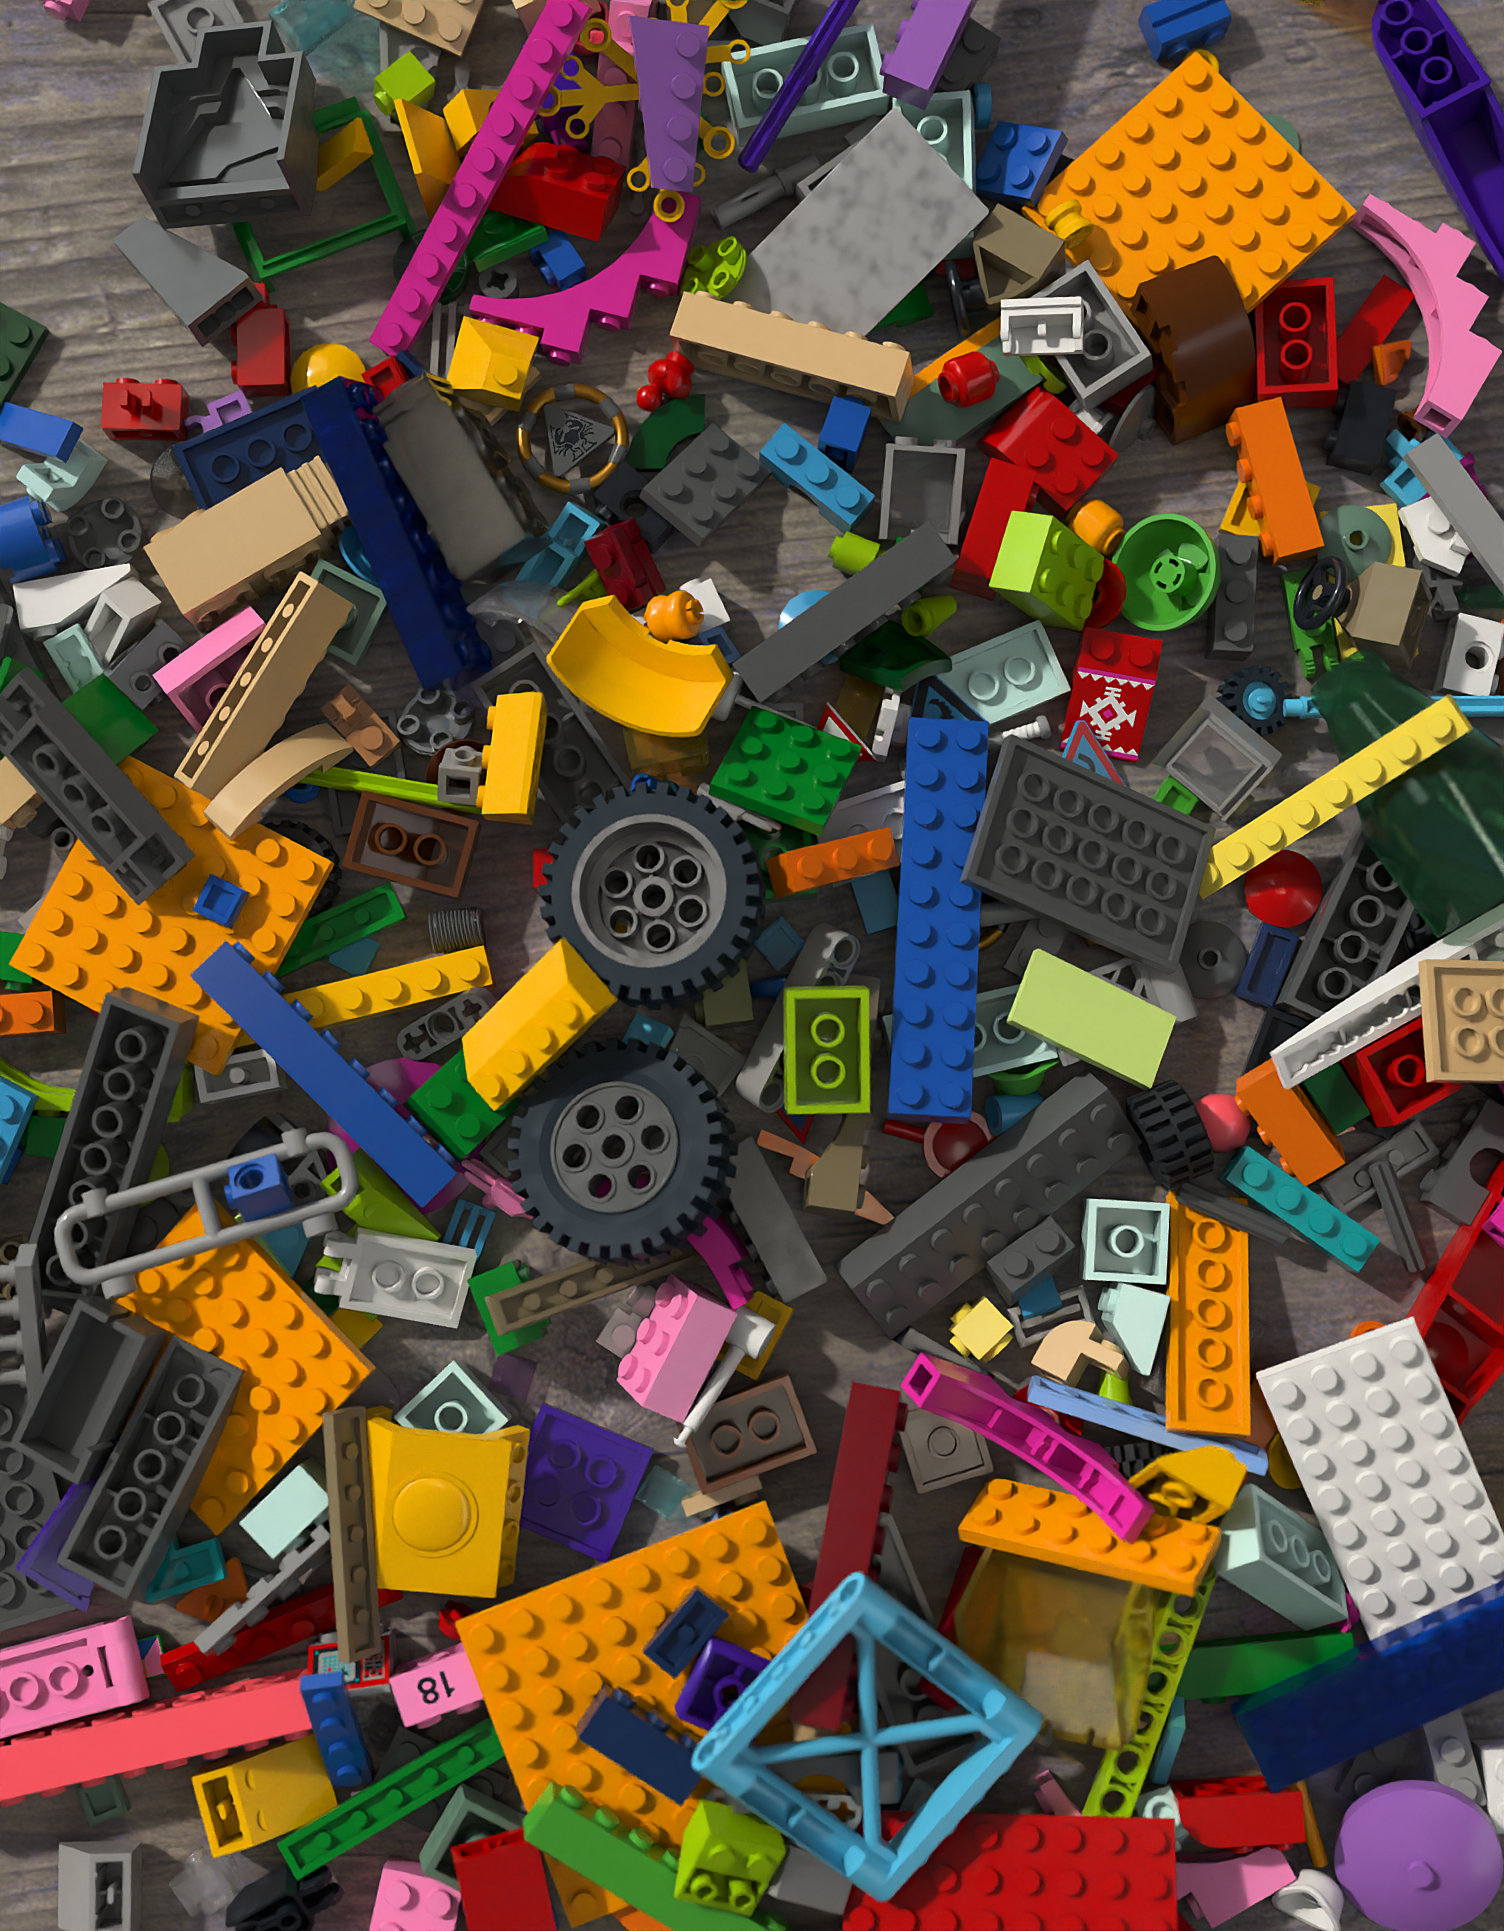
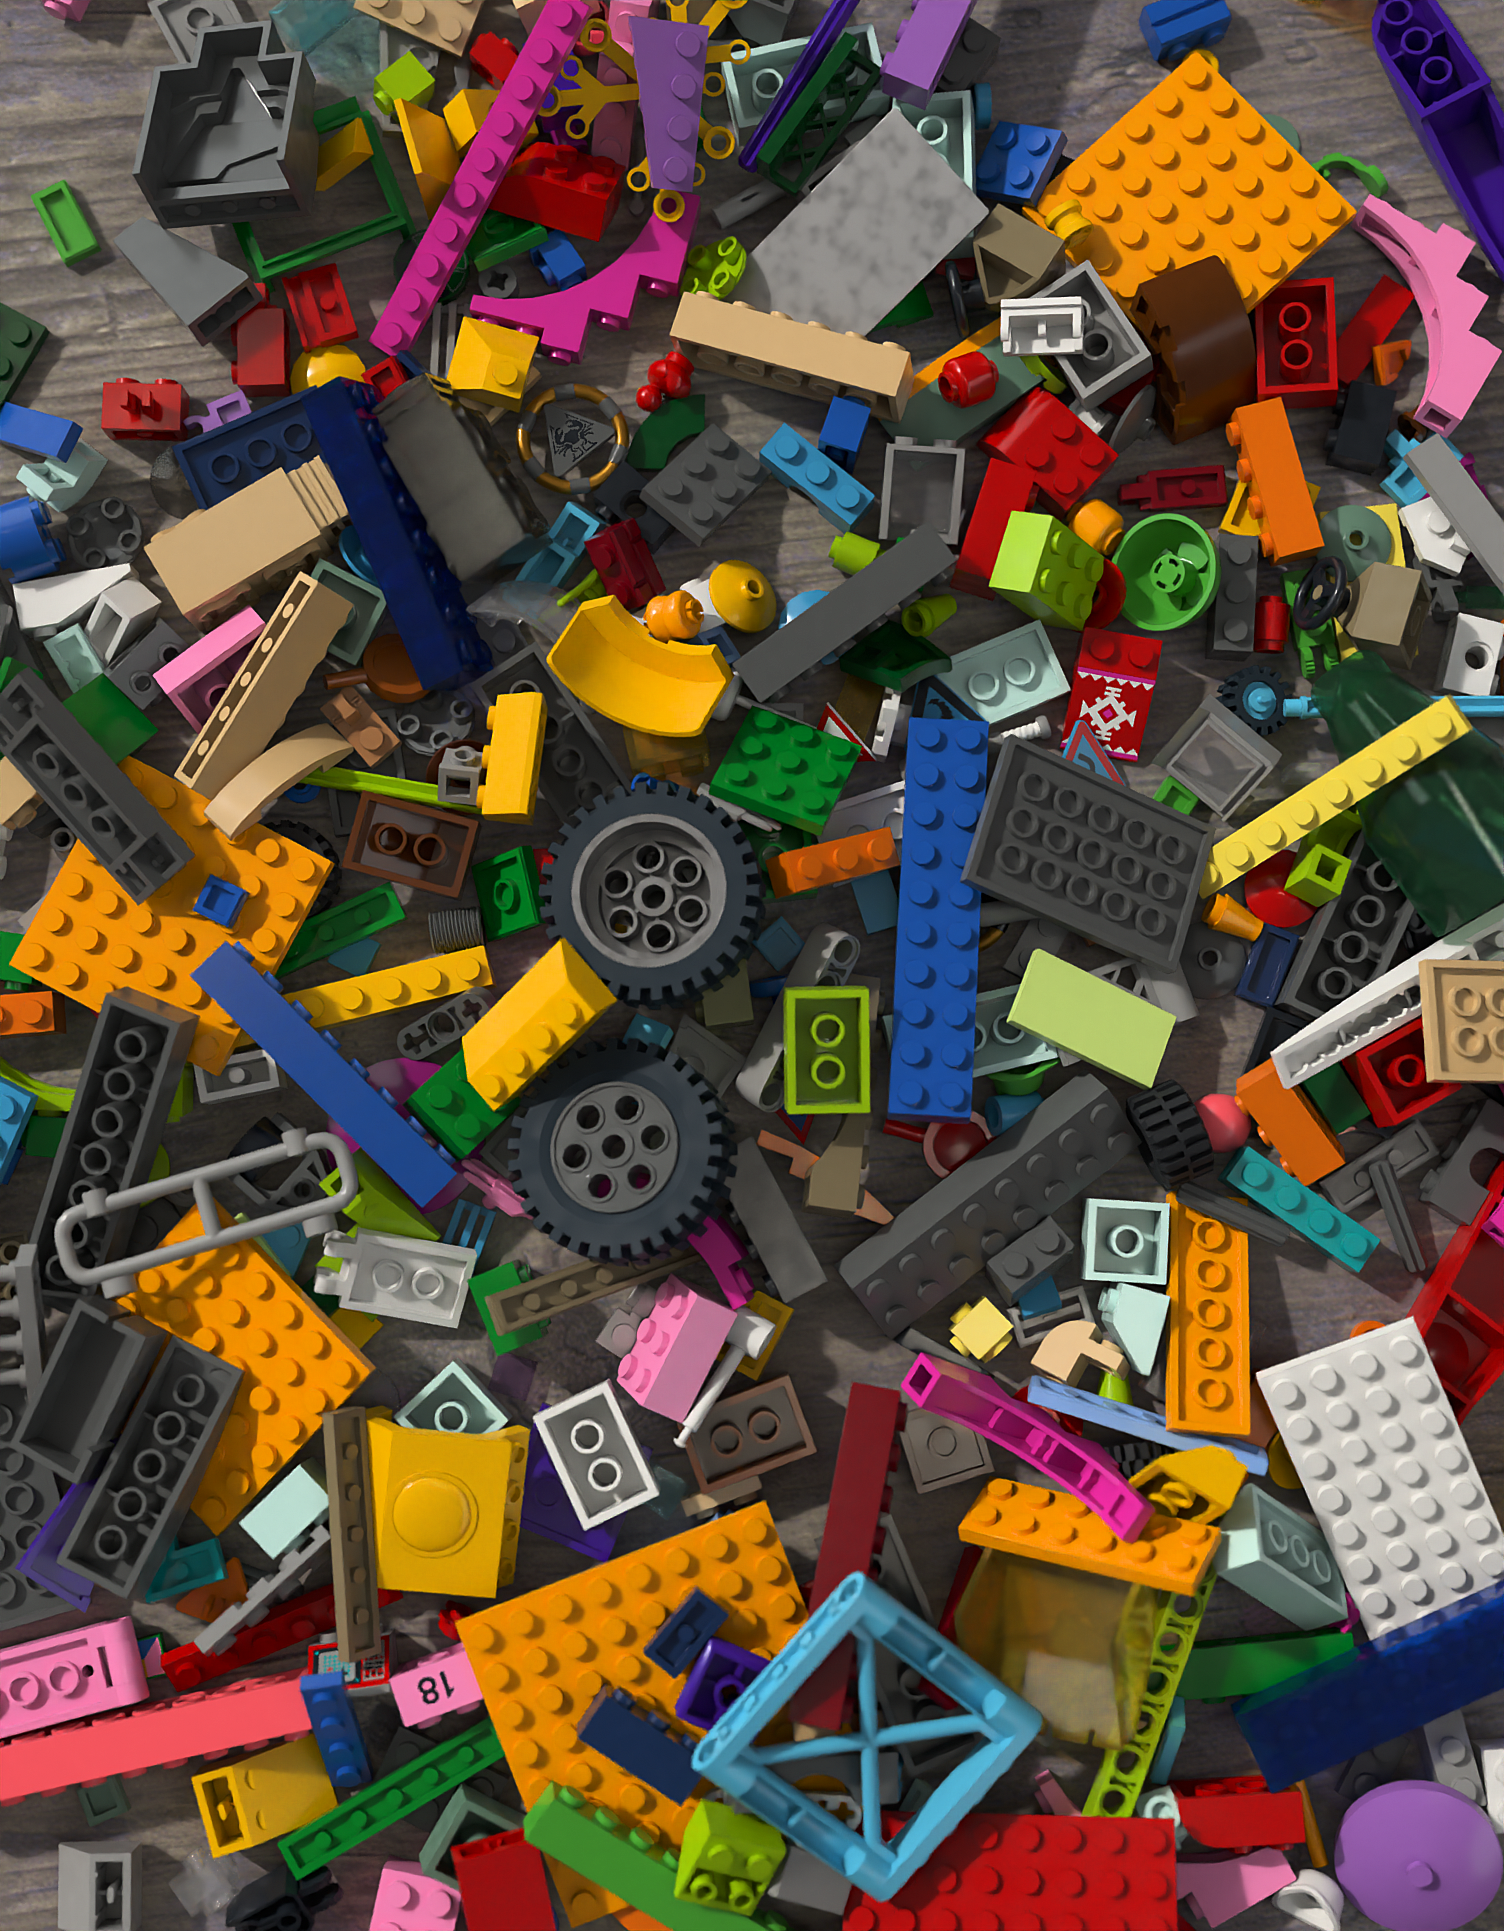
(66, 223): none -> bright green tile
(259, 1188): blue brick -> none
(320, 307): none -> red plate
(385, 671): none -> dark orange piece
(493, 58): none -> red brick
(509, 893): none -> green tile
(597, 1454): none -> white brick
(742, 596): none -> yellow dish
(806, 108): none -> dark green fence
(1176, 489): none -> dark red hinge
(1230, 917): none -> light orange cone
(1271, 625): none -> red brick
(1319, 863): none -> lime arch
(1370, 176): none -> bright green piece

